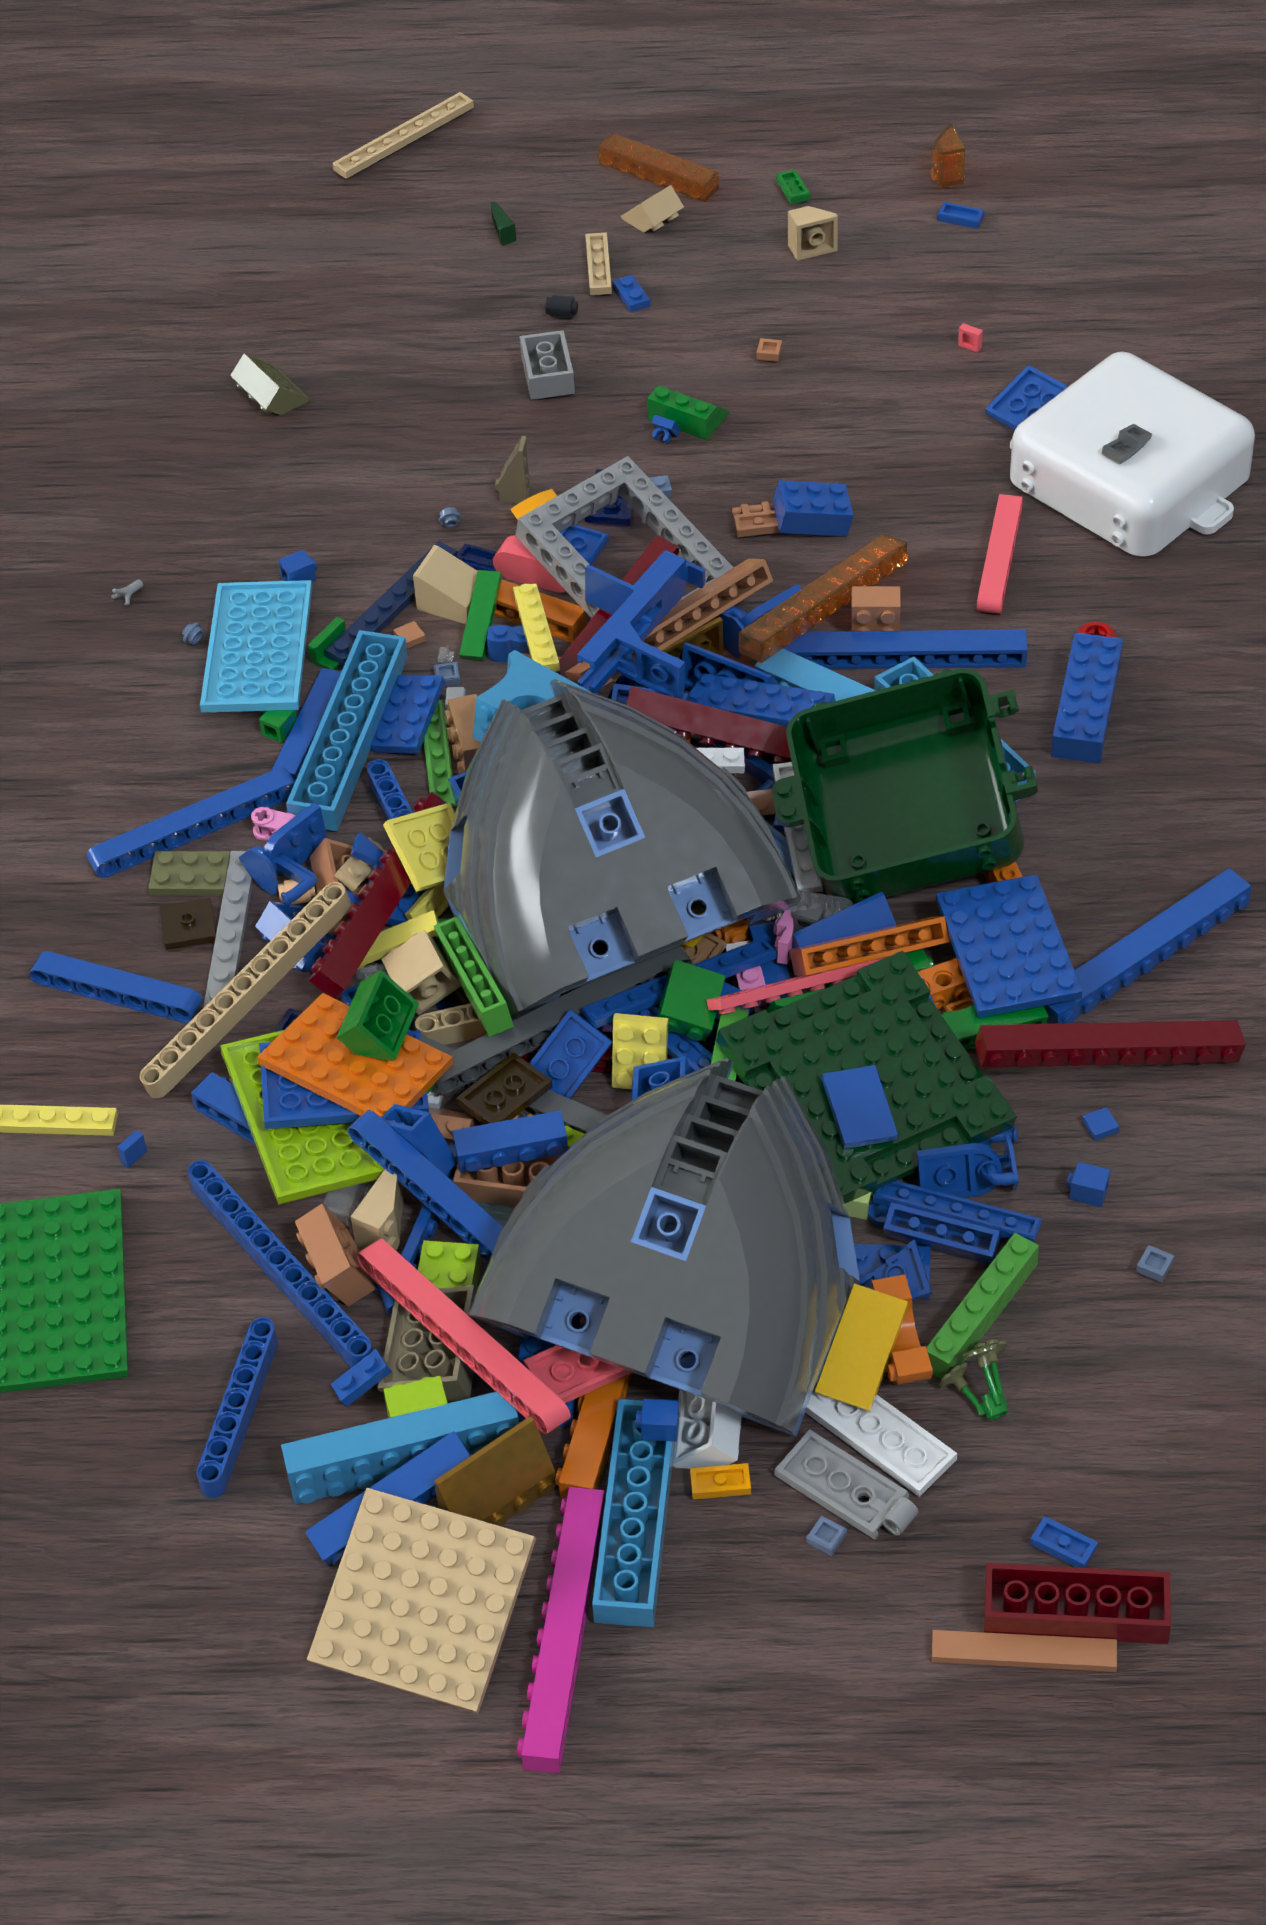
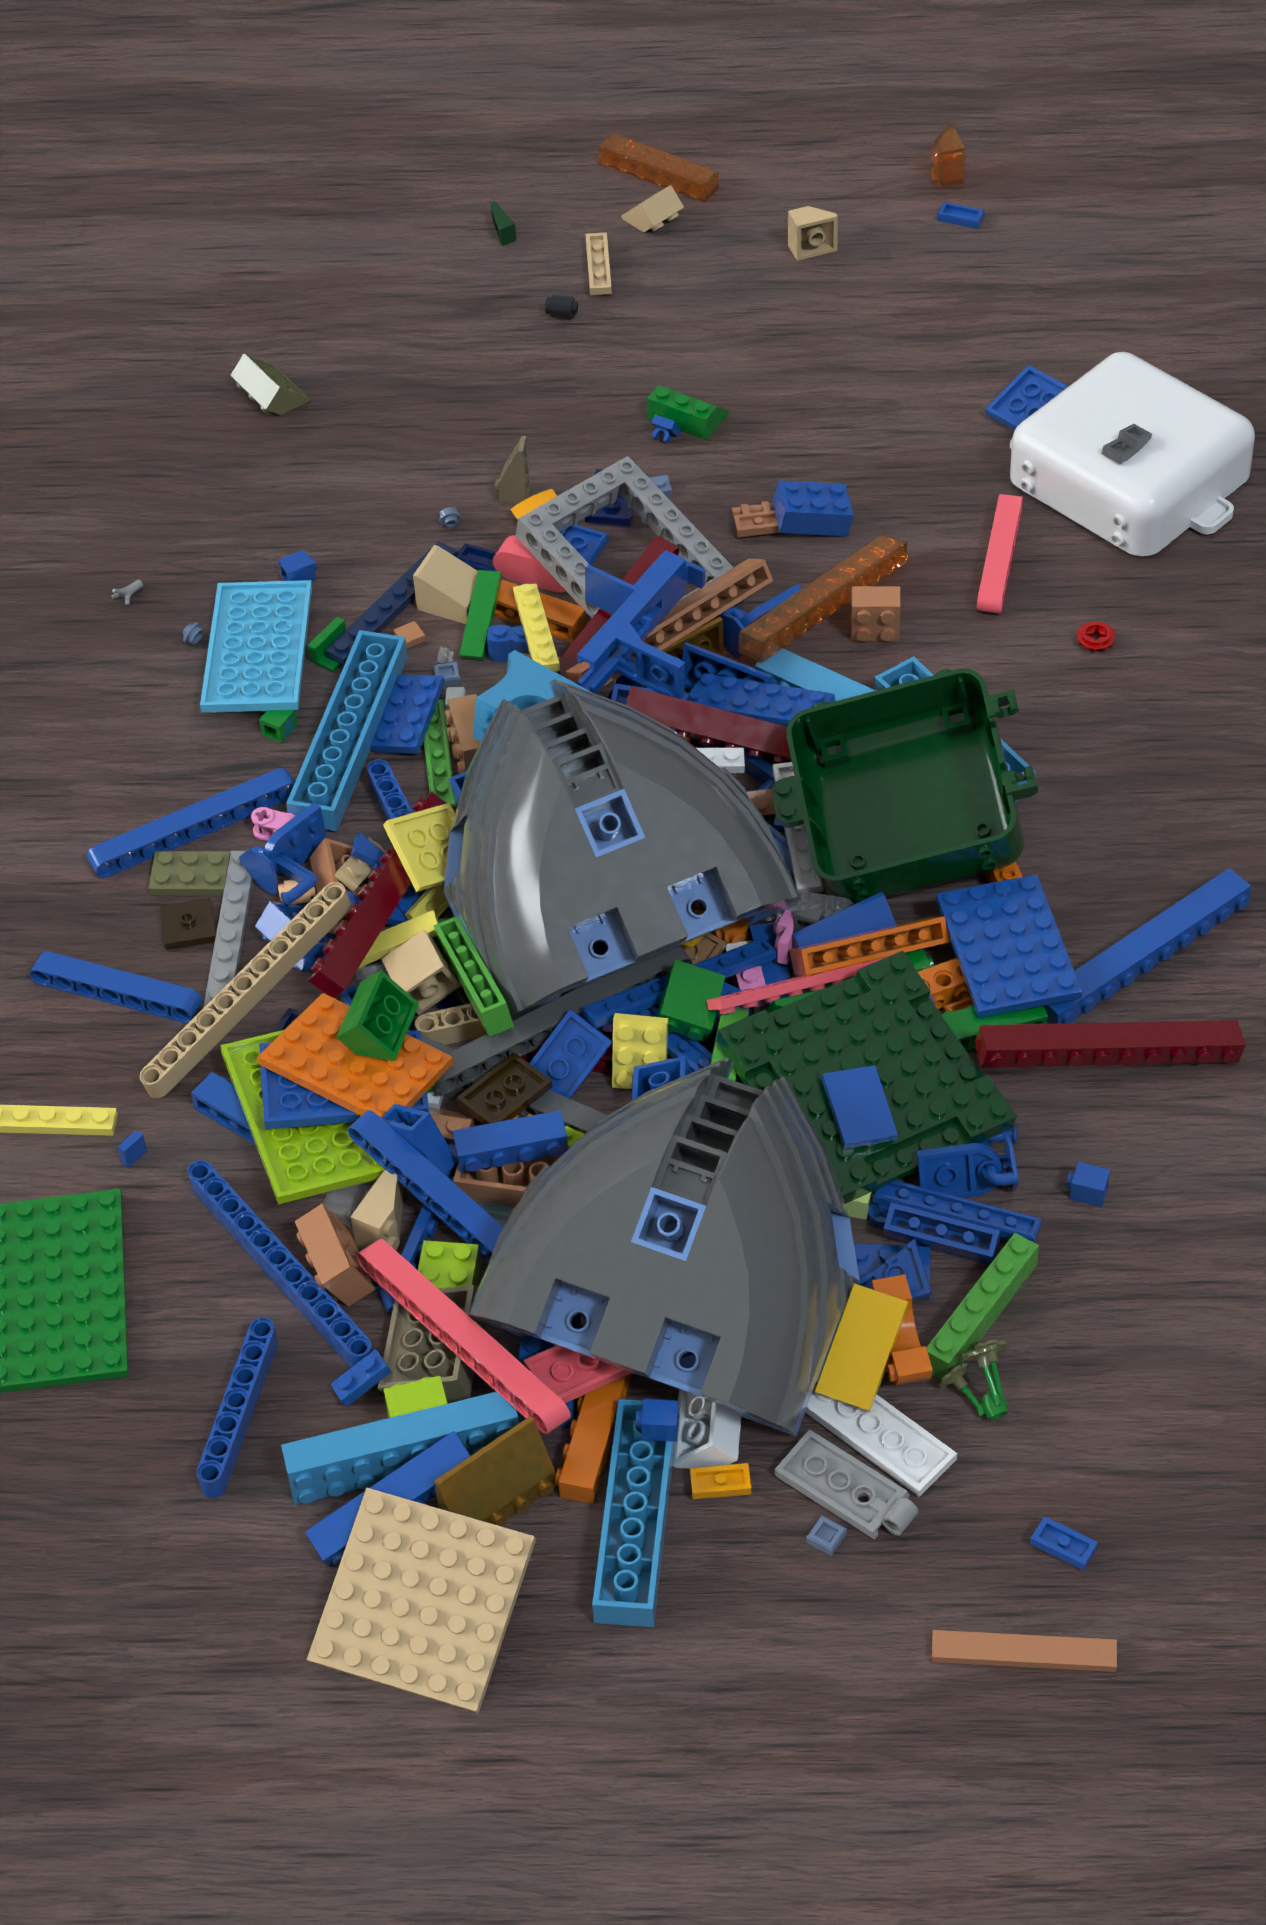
(307, 723): blue tile -> none
(402, 135): tan plate -> none
(547, 365): light grey brick -> none
(563, 1631): dark pink brick -> none
(631, 293): blue plate -> none
(769, 349): nougat plate -> none
(793, 187): green plate -> none
(929, 647): blue brick -> none
(970, 337): coral plate -> none
(1078, 1602): dark red brick -> none
(1087, 698): blue brick -> none
(1100, 1123): blue tile -> none
(1155, 1263): sand blue plate -> none

